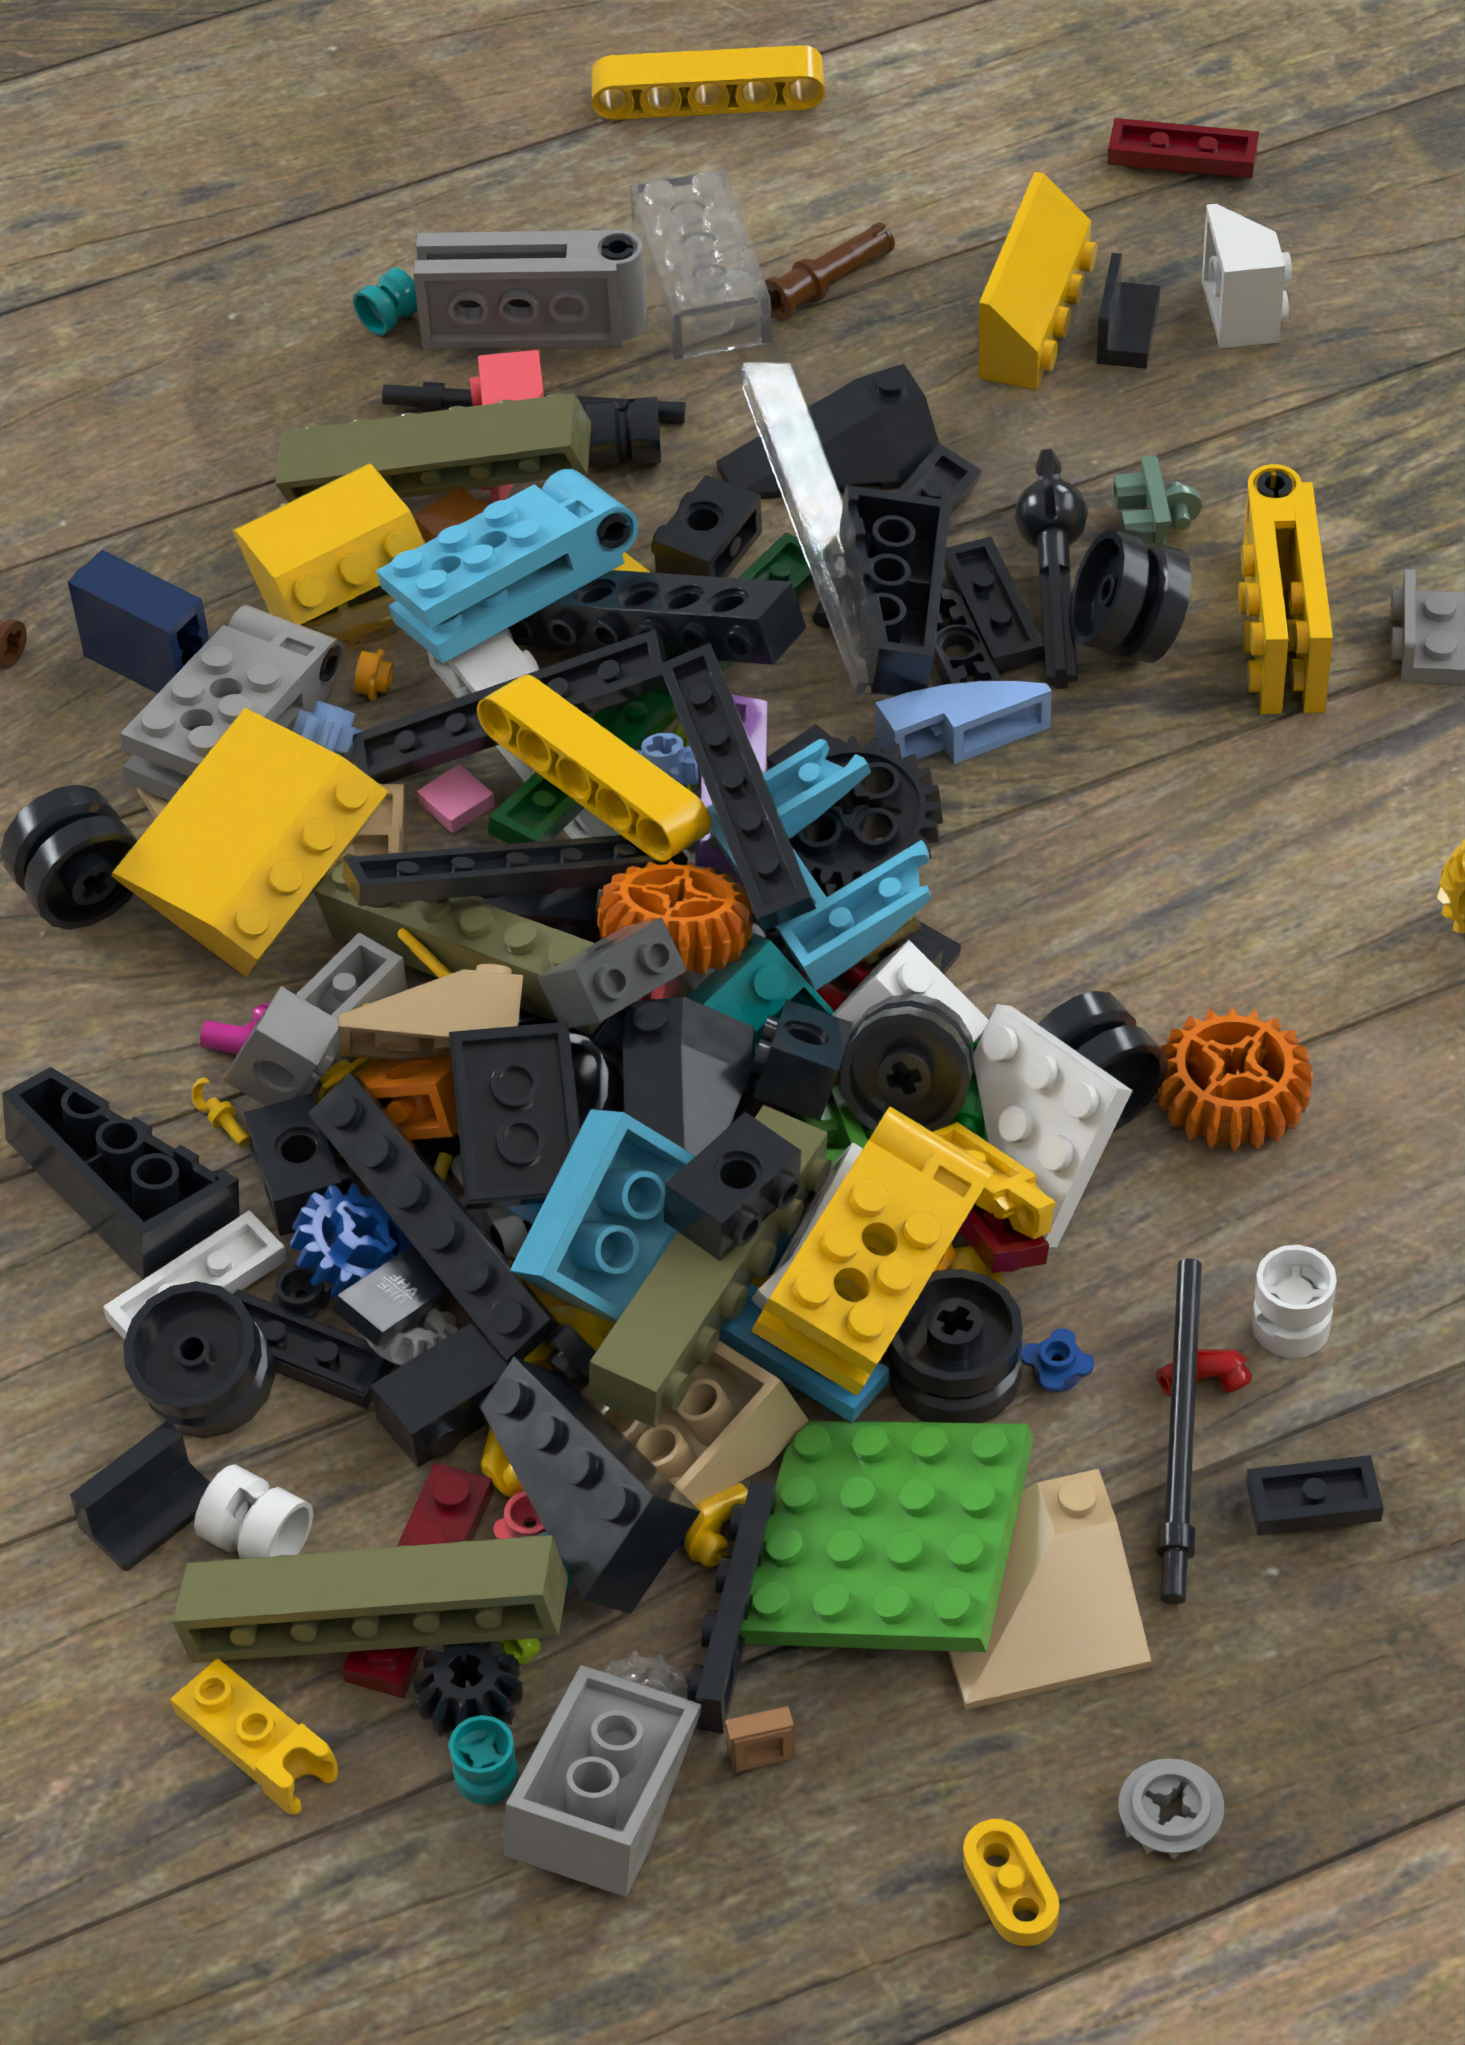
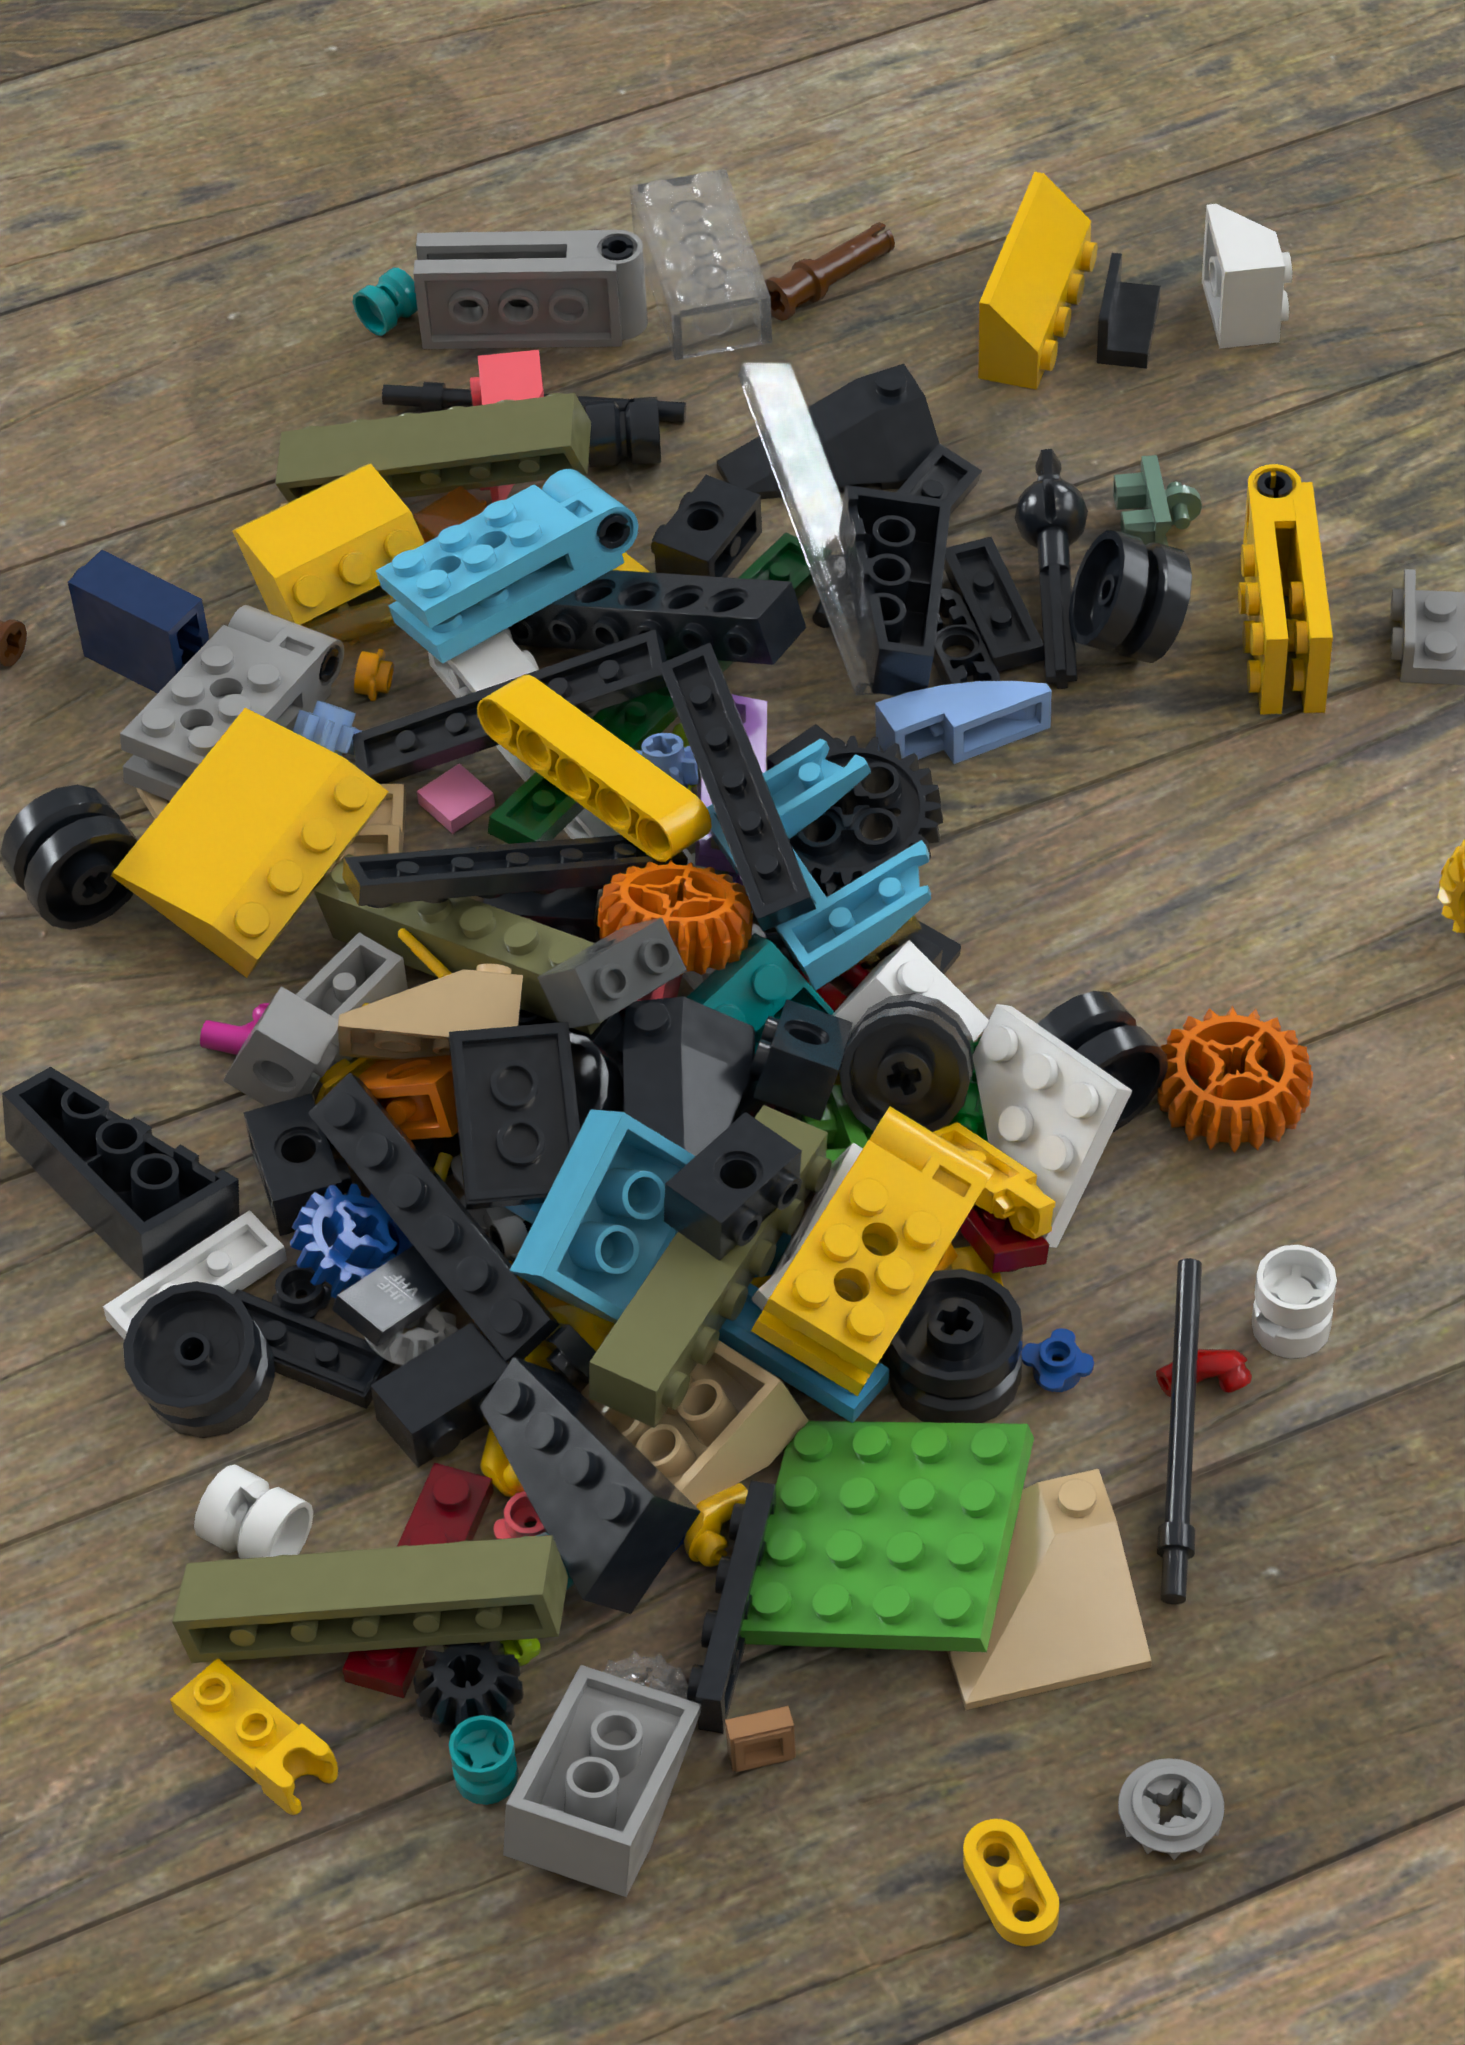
(140, 1498): black panel -> none
(219, 1113): yellow hand -> none
(707, 82): yellow beam -> none
(1183, 148): dark red plate -> none
(1314, 1495): black plate -> none

